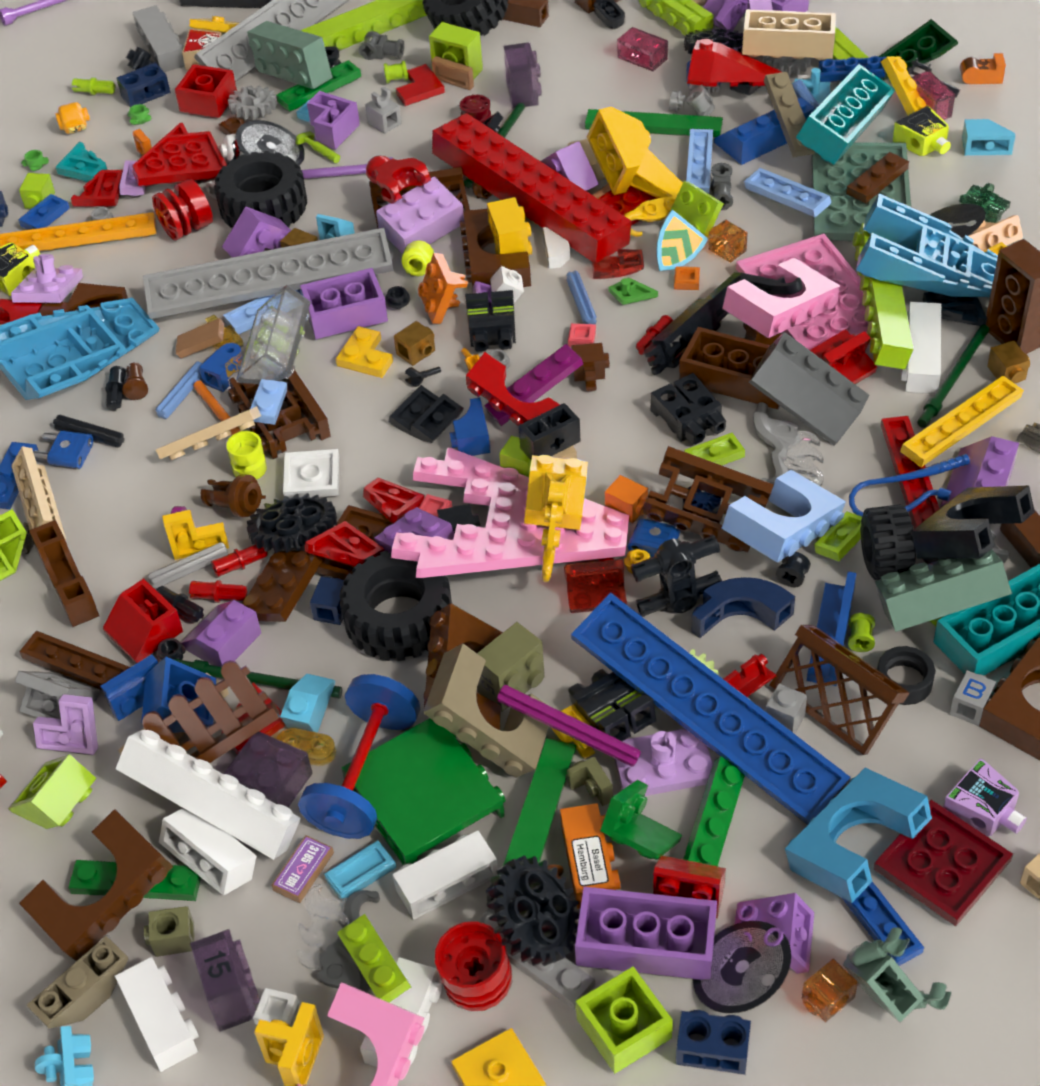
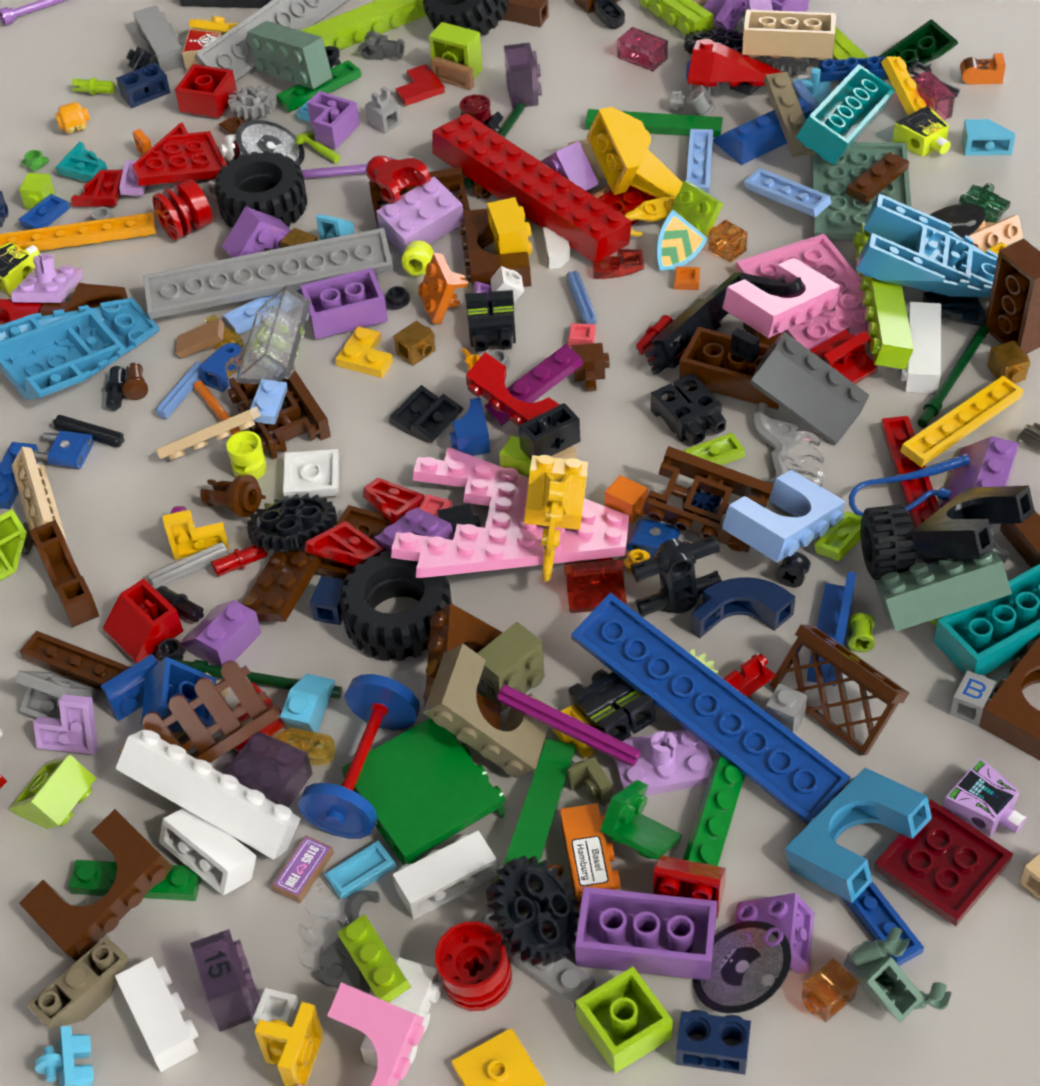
(139, 114): bright green plate -> none
(175, 942): olive brick -> none
(217, 591): red axle -> none
(395, 71): lime bush -> none
(417, 377): black hand -> none
(631, 291): bright green piece -> none
(721, 184): dark grey connector -> none
(745, 345): none -> black plate
(912, 658): black tyre -> none

